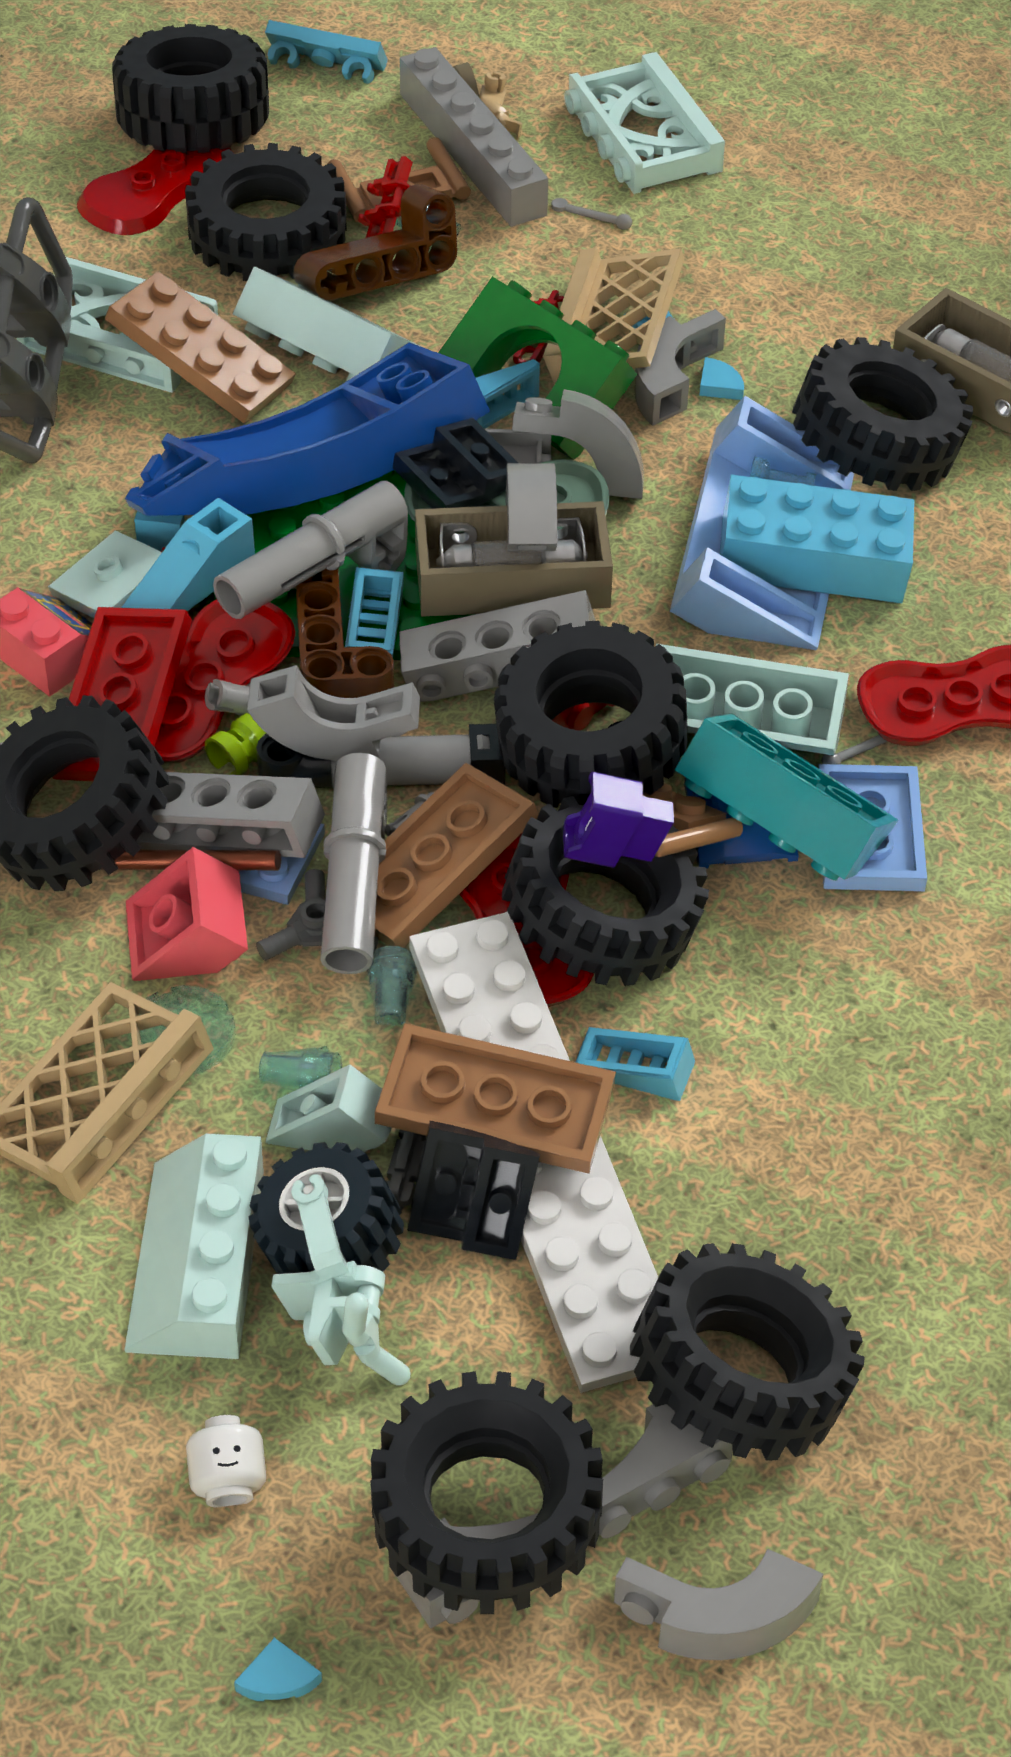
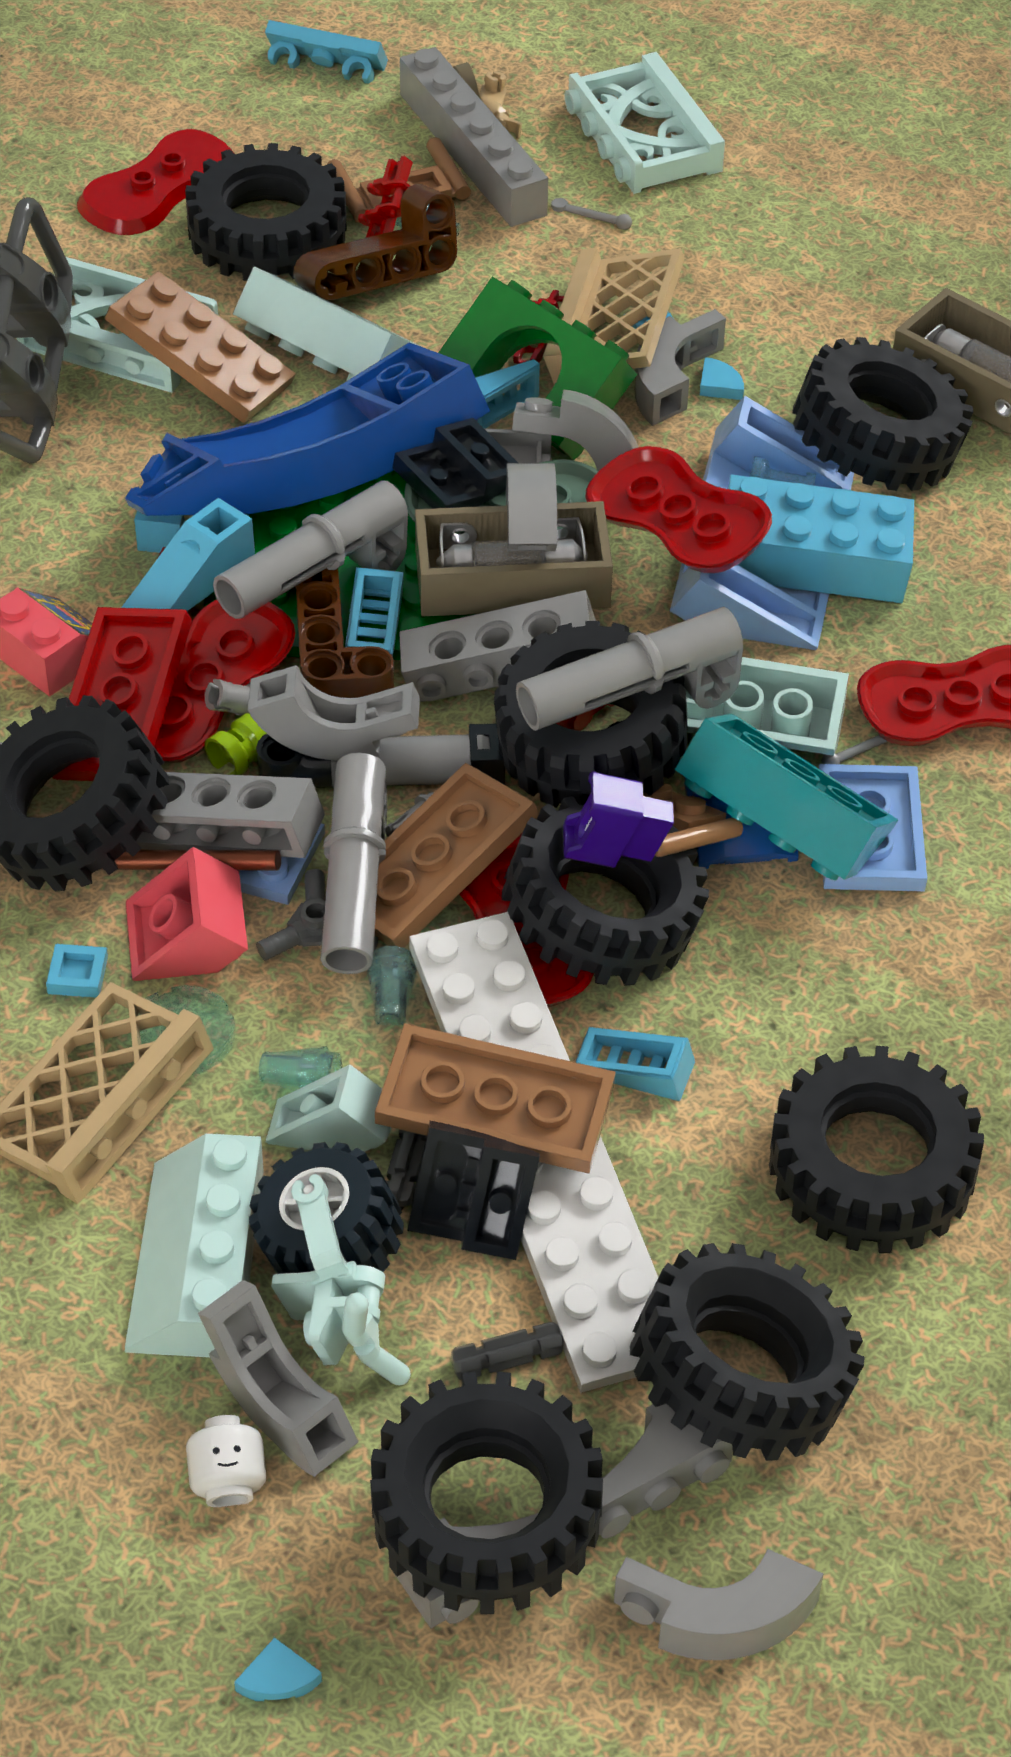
(77, 970): none -> medium azure tile
(105, 574): light aqua plate -> none
(191, 88): black tyre -> none
(271, 1384): none -> light grey arch
(508, 1350): none -> dark grey axle
(695, 520): none -> red plate
(700, 649): none -> light grey piece
(865, 1203): none -> black tyre

